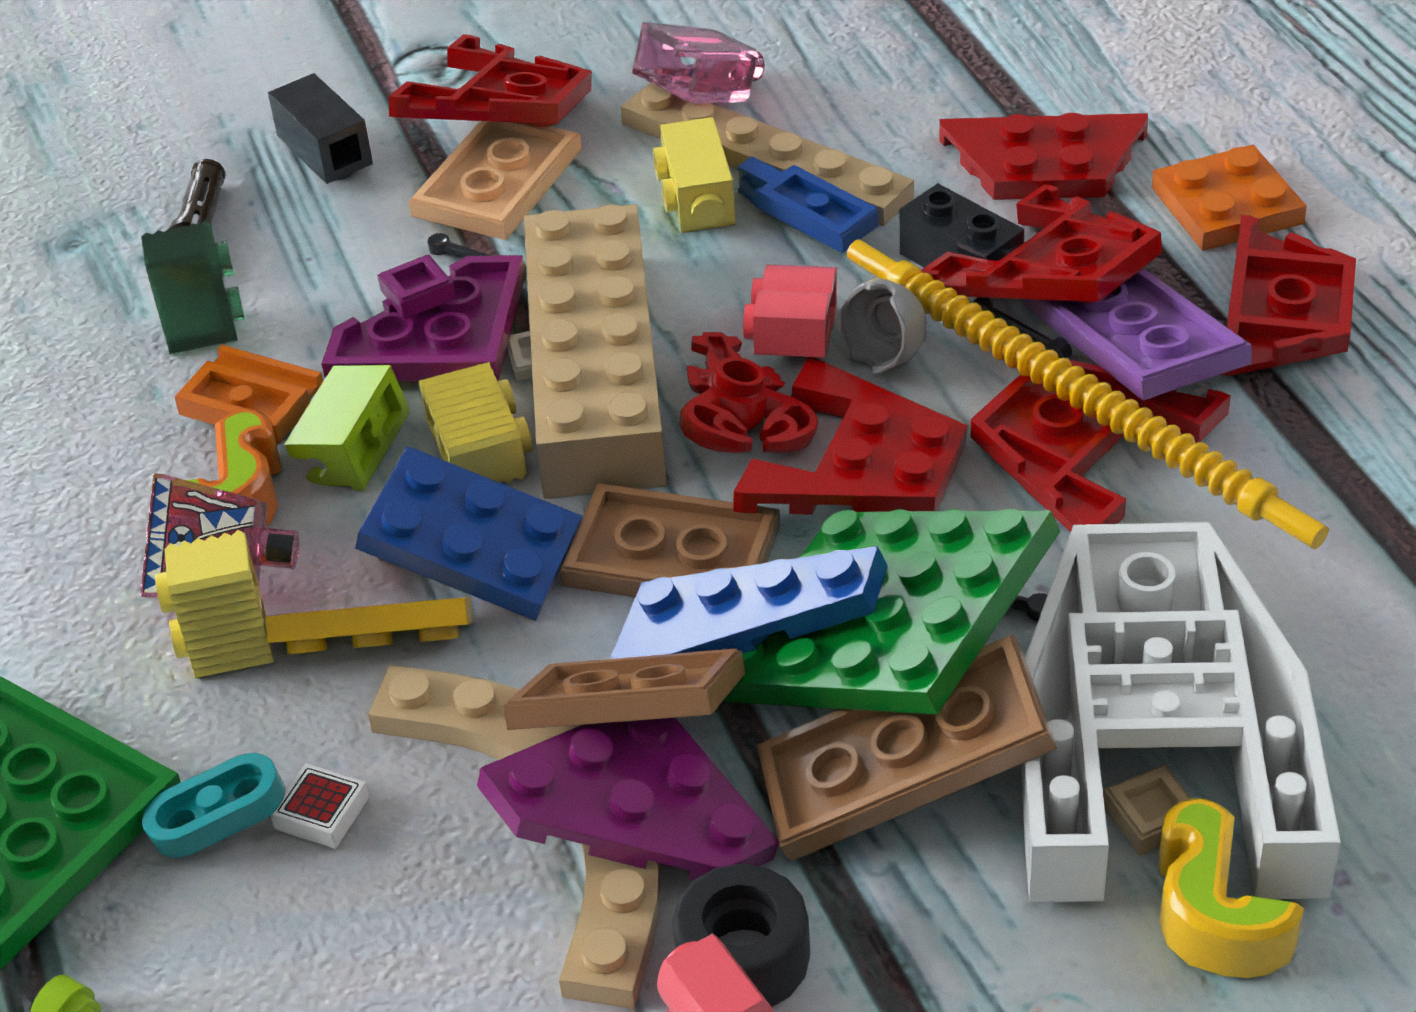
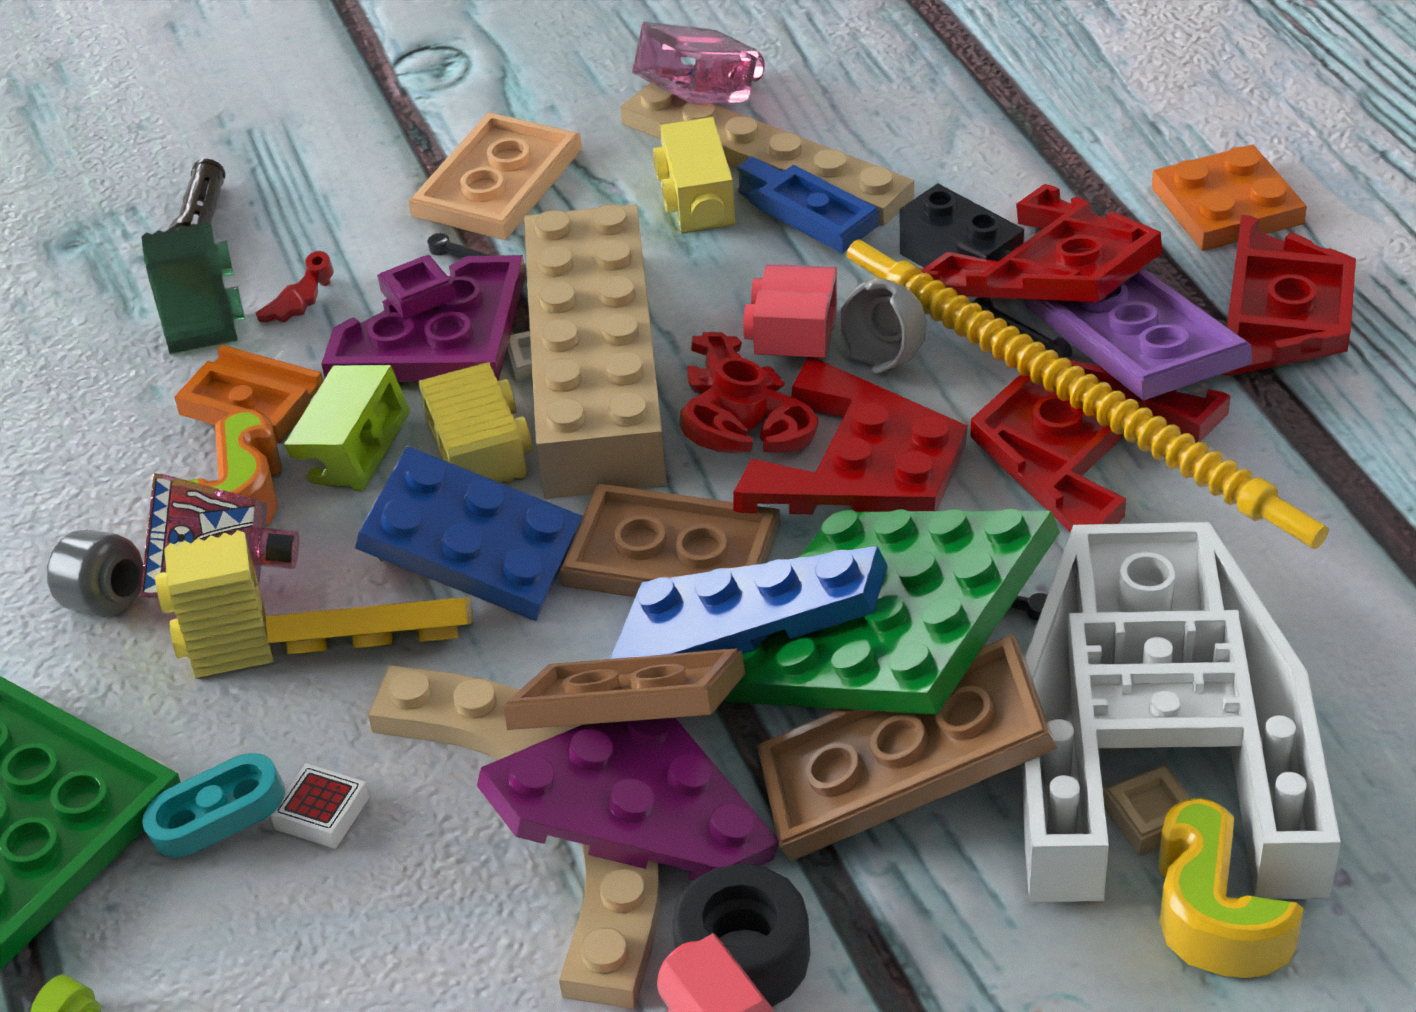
(95, 572): none -> dark grey head
(298, 296): none -> red piece
(320, 128): black brick -> none
(499, 92): red wing -> none
(1063, 151): red wing -> none

